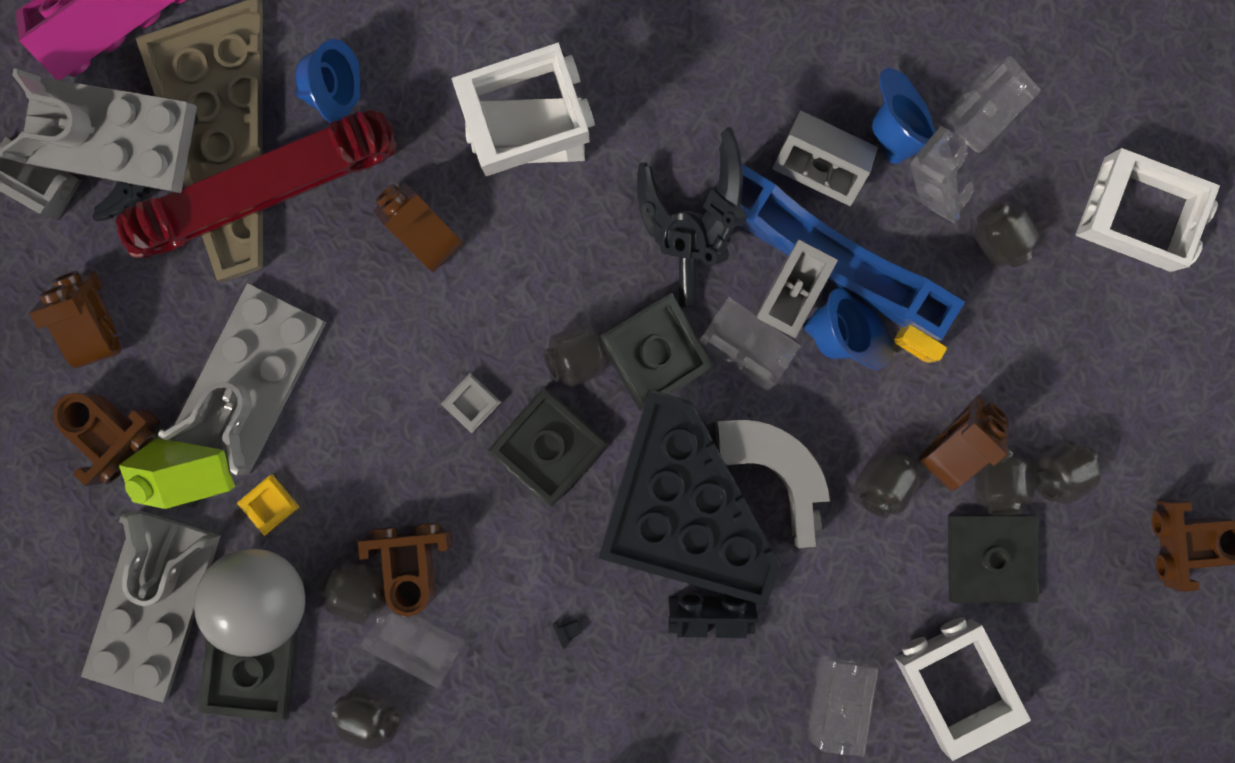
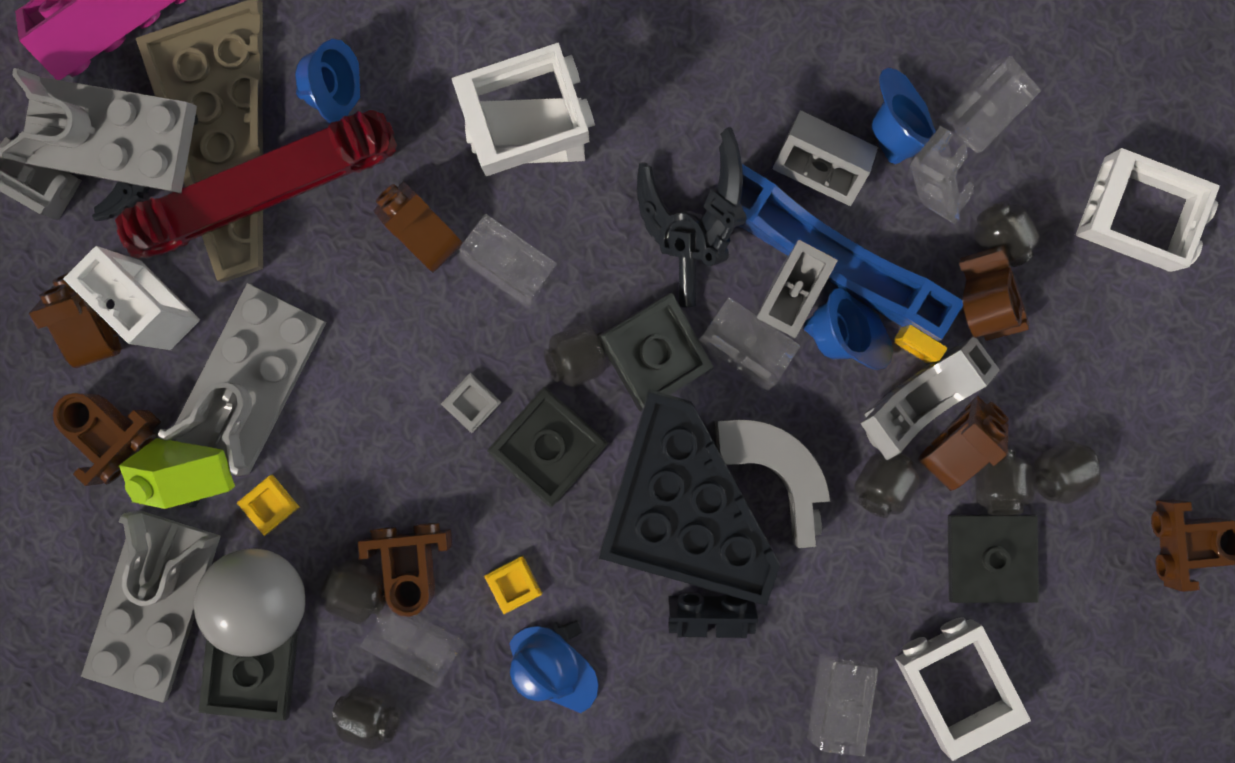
(144, 306): none -> white window
(507, 261): none -> clear hinge
(513, 584): none -> yellow tile
(551, 670): none -> blue piece
(926, 395): none -> light grey arch
(991, 295): none -> reddish brown pin

